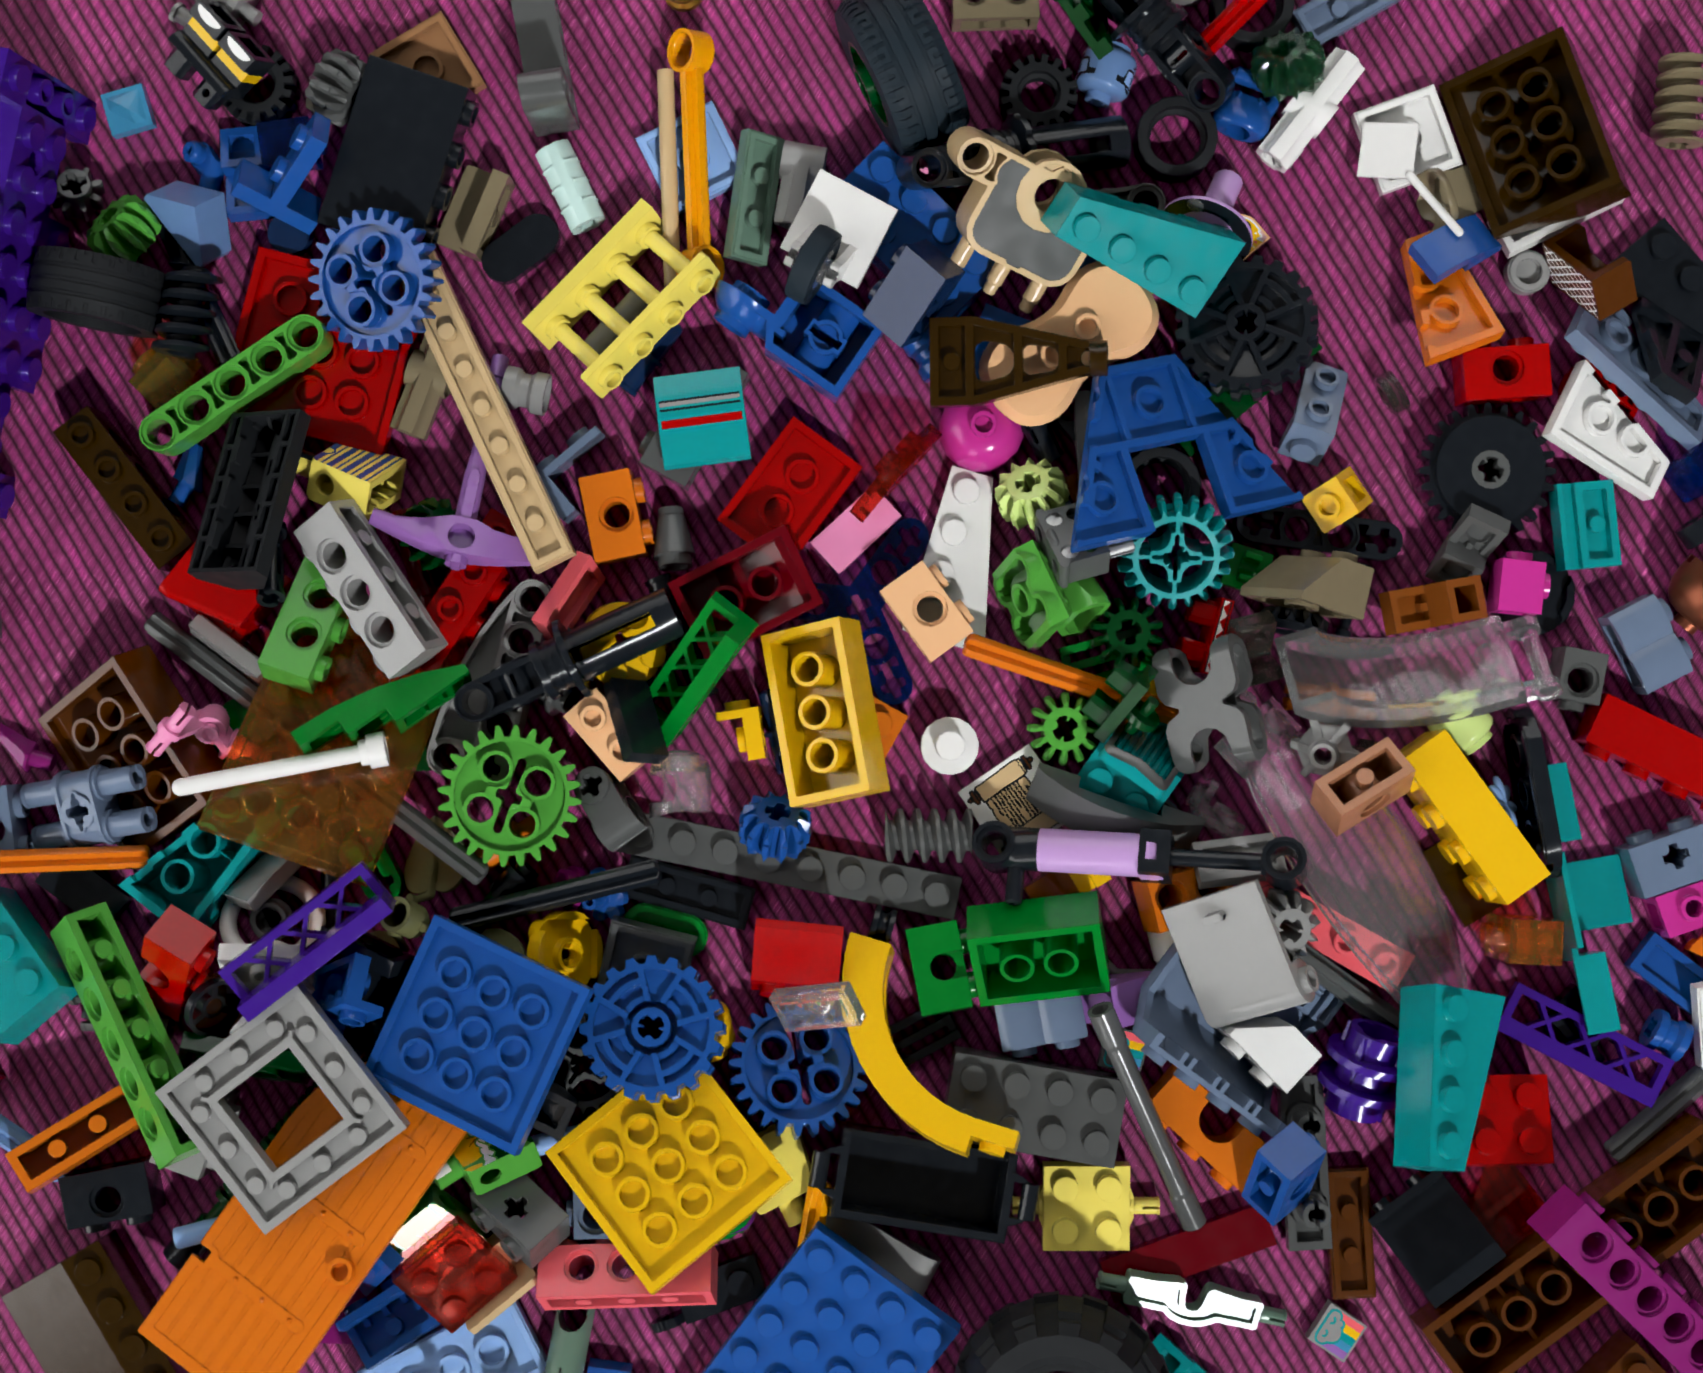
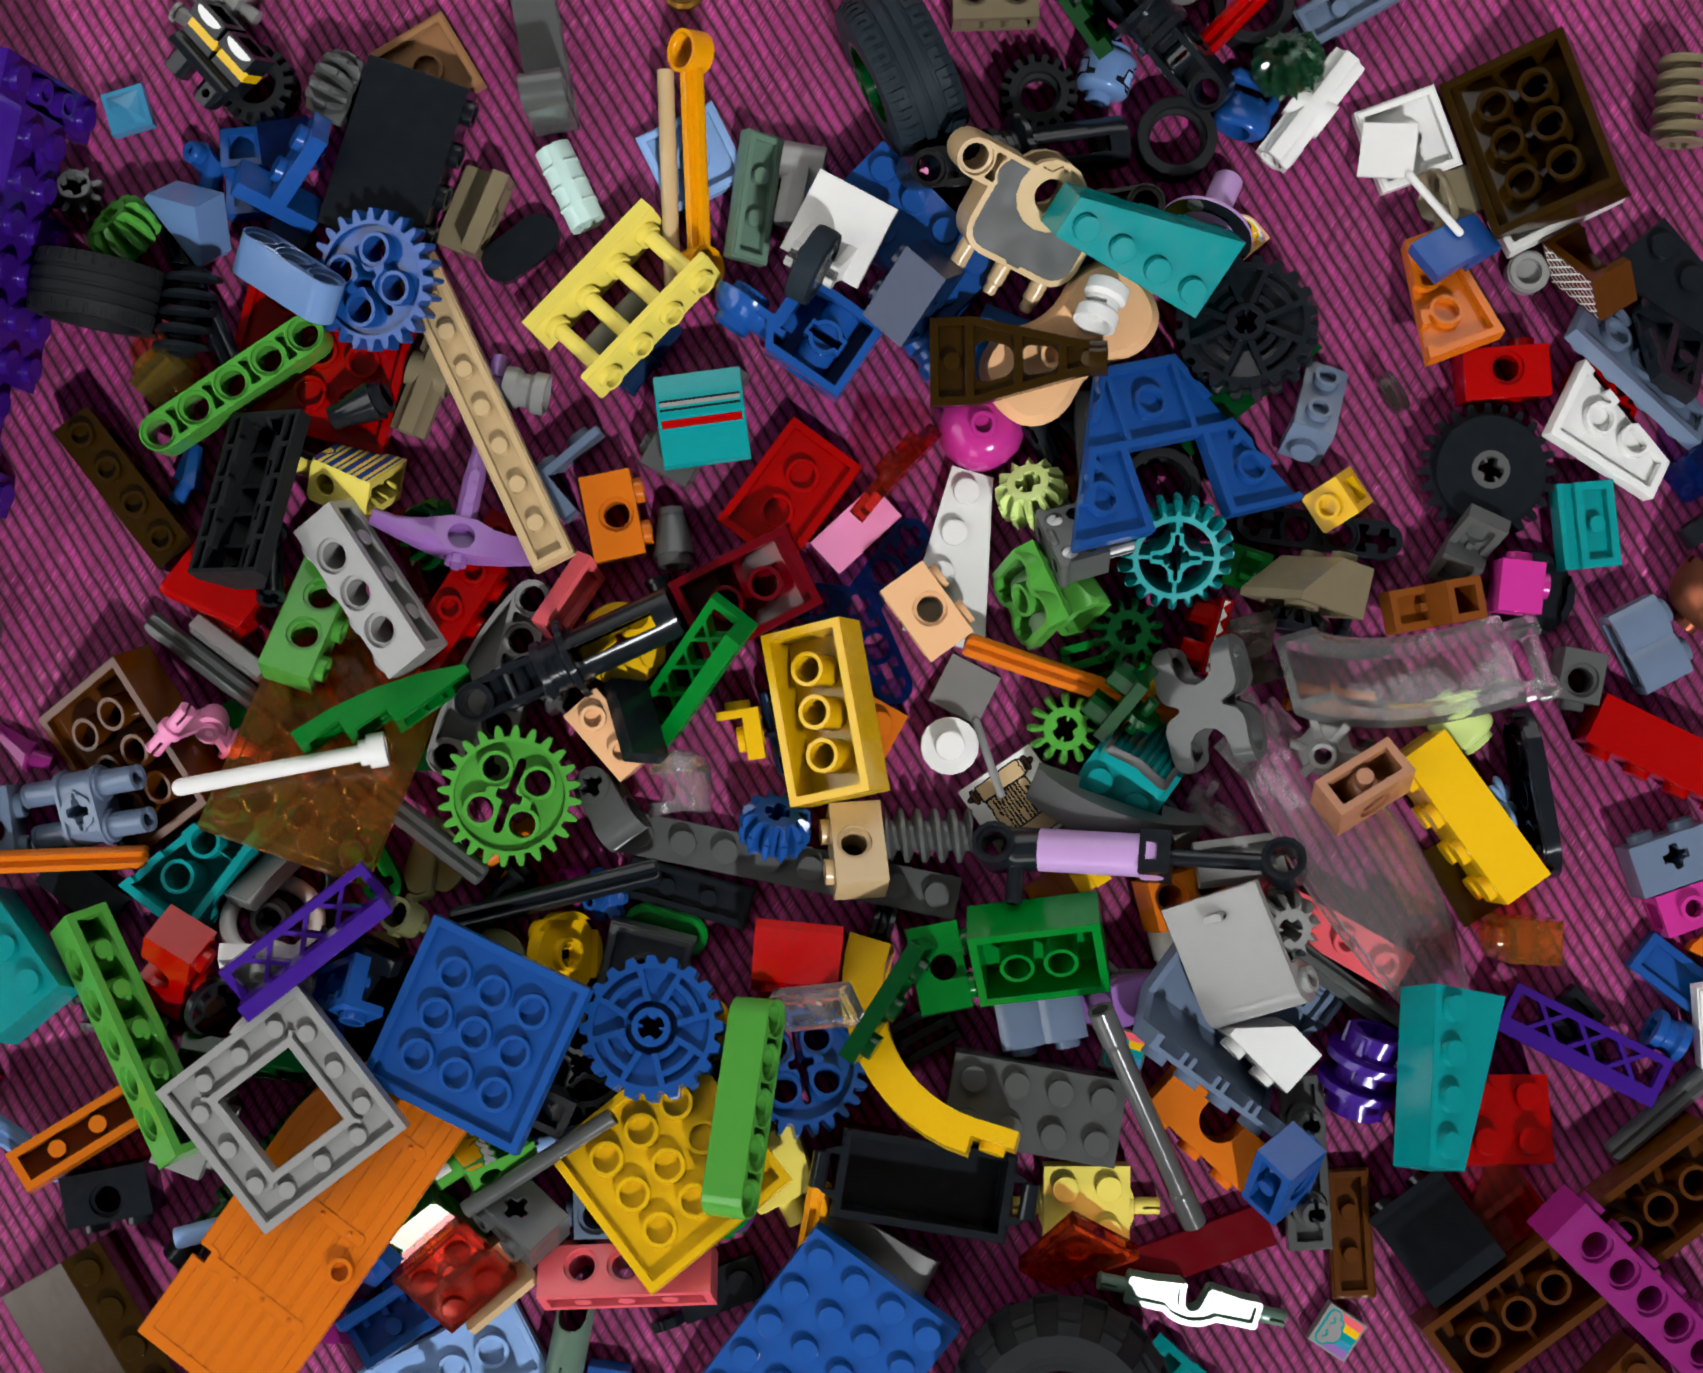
(288, 275): none -> medium blue beam
(364, 404): none -> black cone
(539, 1163): none -> dark grey bar
(743, 1108): none -> bright green beam
(861, 826): none -> tan brick
(889, 1000): none -> dark green wing
(965, 692): none -> light grey piece
(1076, 1251): none -> clear red wing
(1100, 308): none -> white wheel
(1586, 898): teal piece -> none

